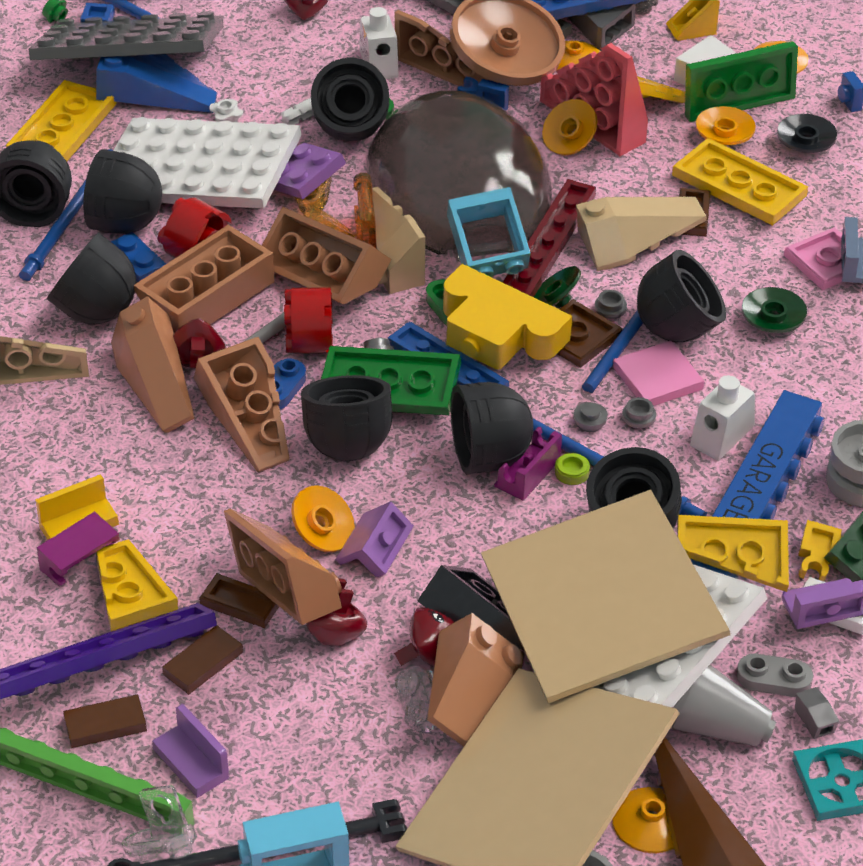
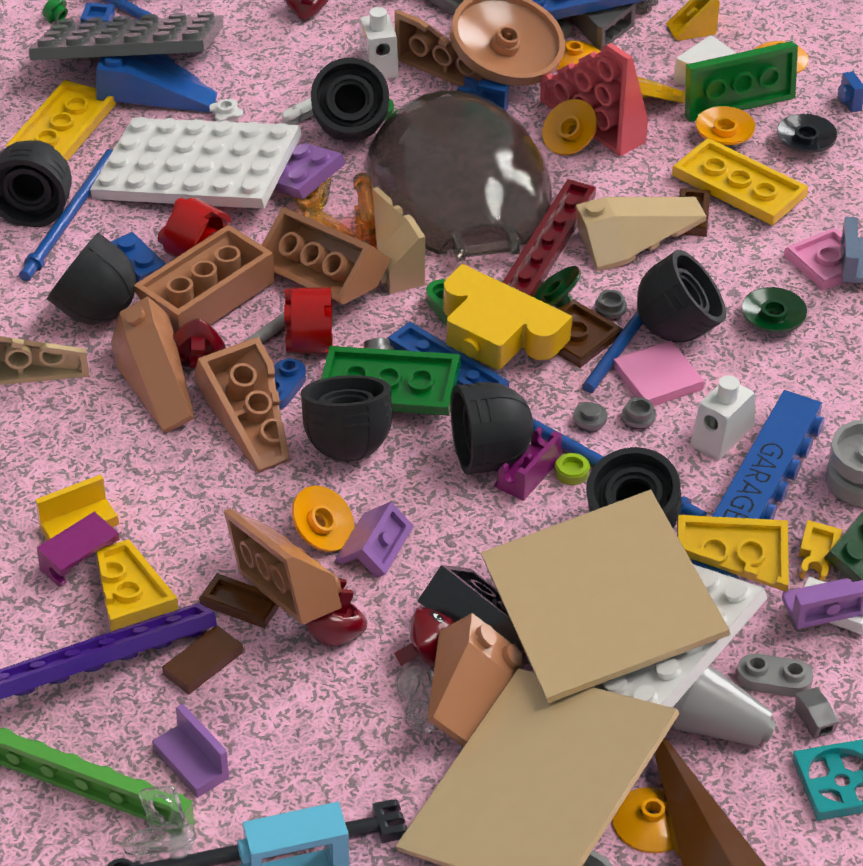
(104, 721): reddish brown tile -> none
(120, 193): black piece -> none
(484, 206): medium azure window -> none

